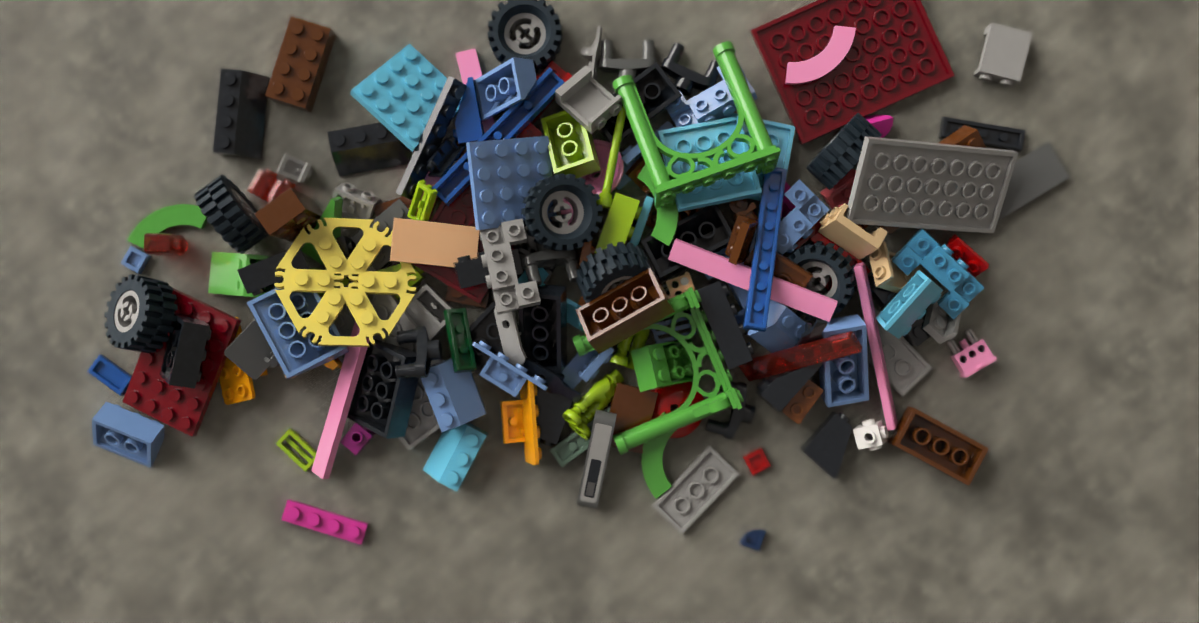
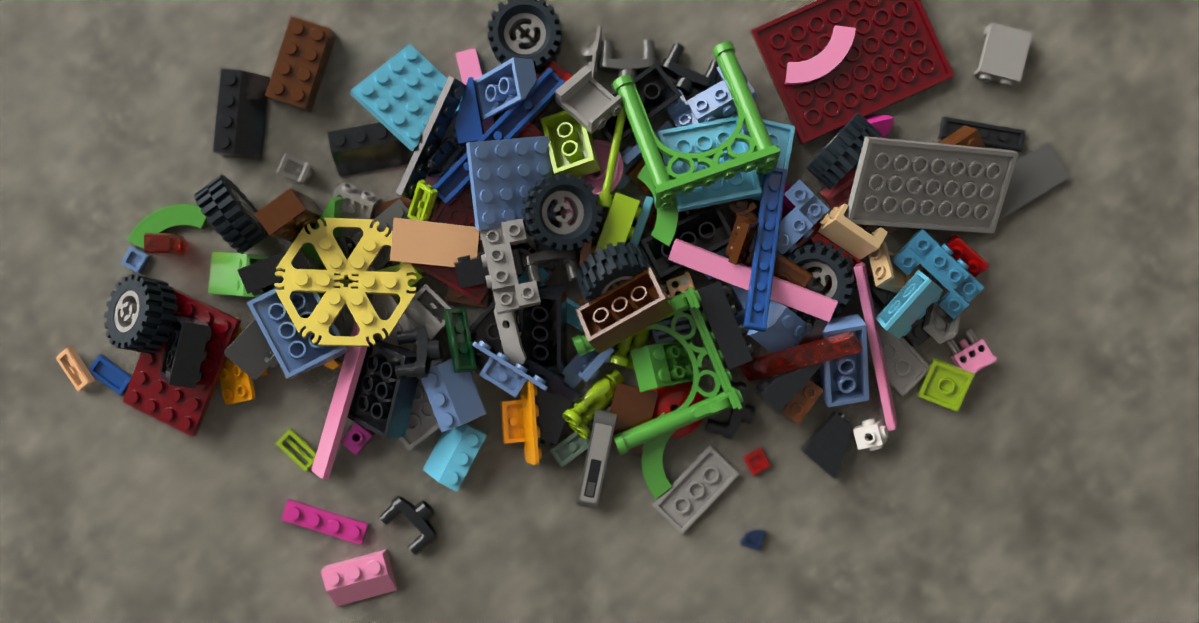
(75, 369): none -> light nougat tile
(127, 434): medium blue slope -> none
(267, 186): clear red brick -> none
(359, 578): none -> bright pink slope
(418, 516): none -> black connector
(938, 445): reddish brown brick -> none
(946, 384): none -> lime tile

